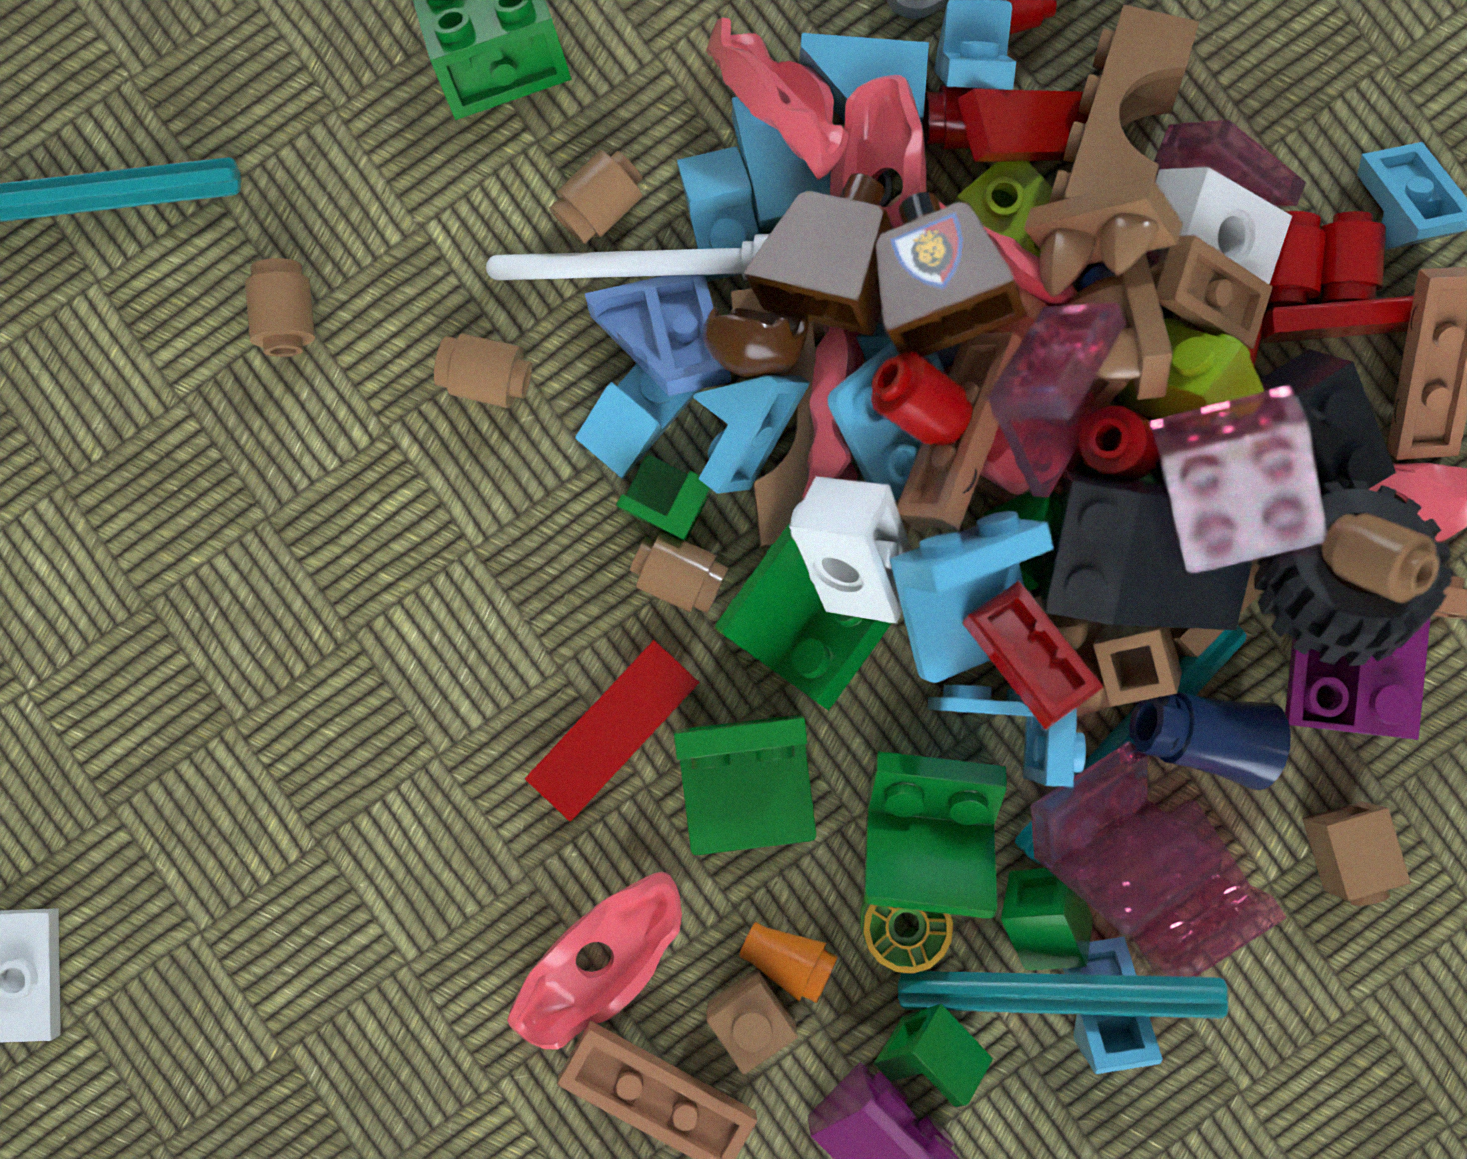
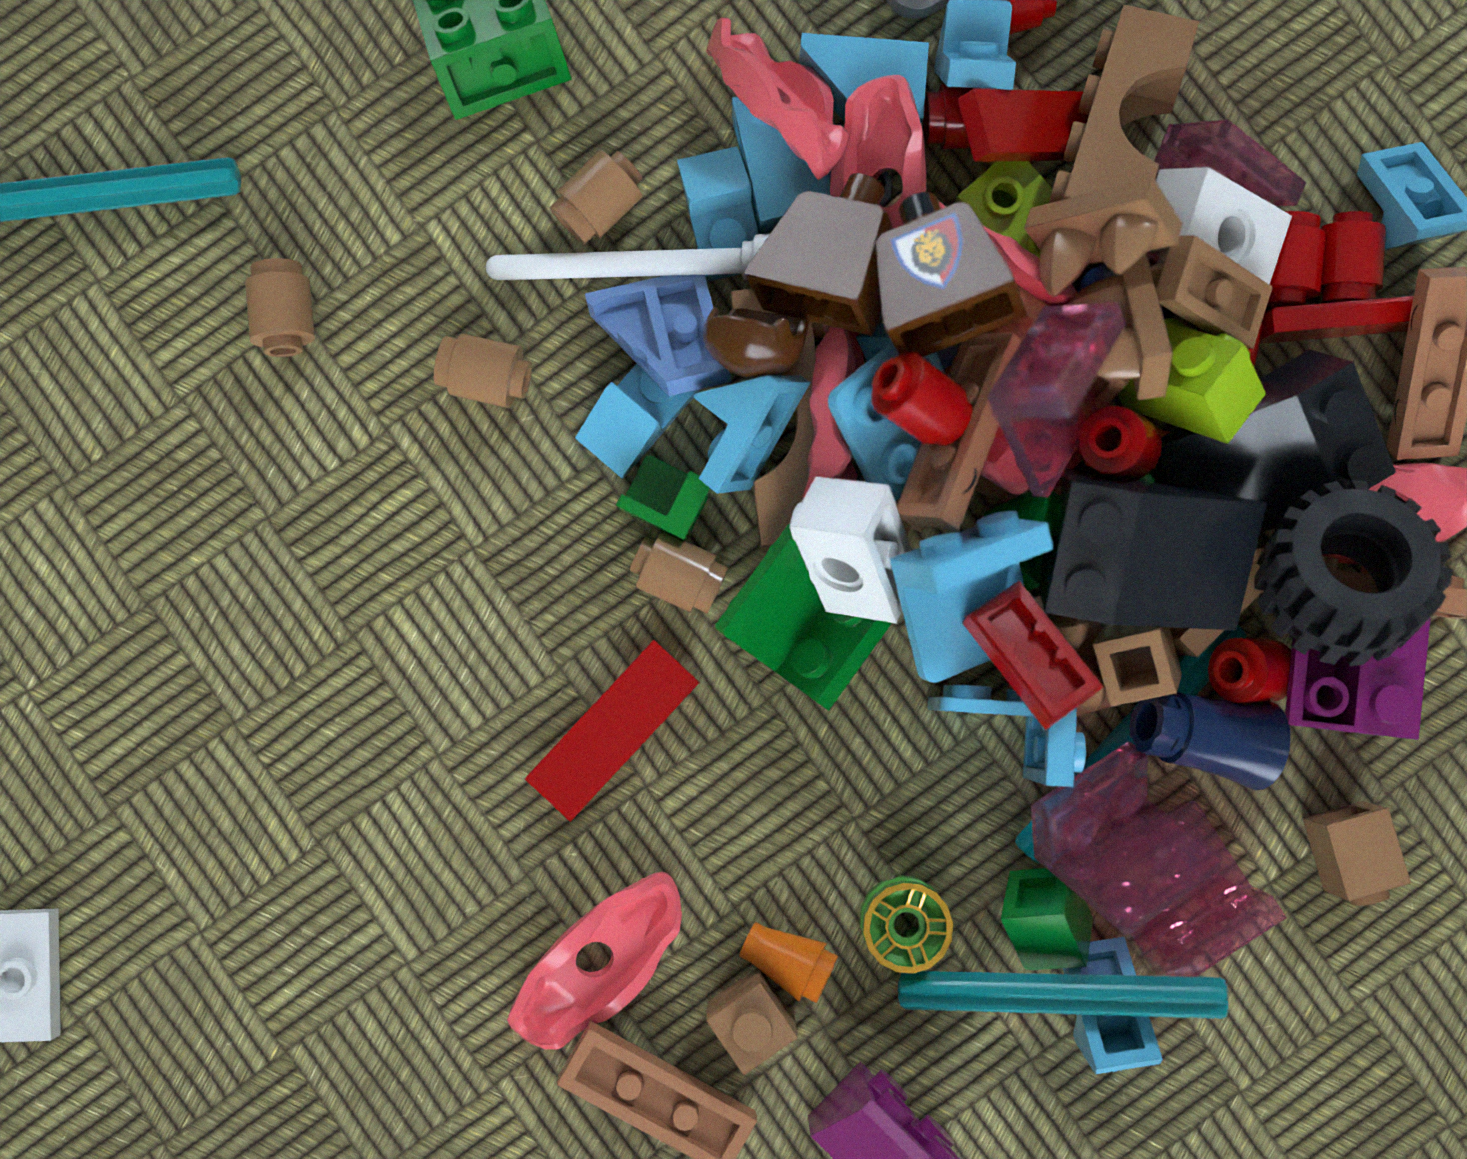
(746, 784): green bracket -> none
(933, 834): green bracket -> none
(940, 1049): green panel -> none
(1240, 479): clear pink bracket -> none
(1250, 670): none -> red brick
(1381, 556): medium nougat brick -> none

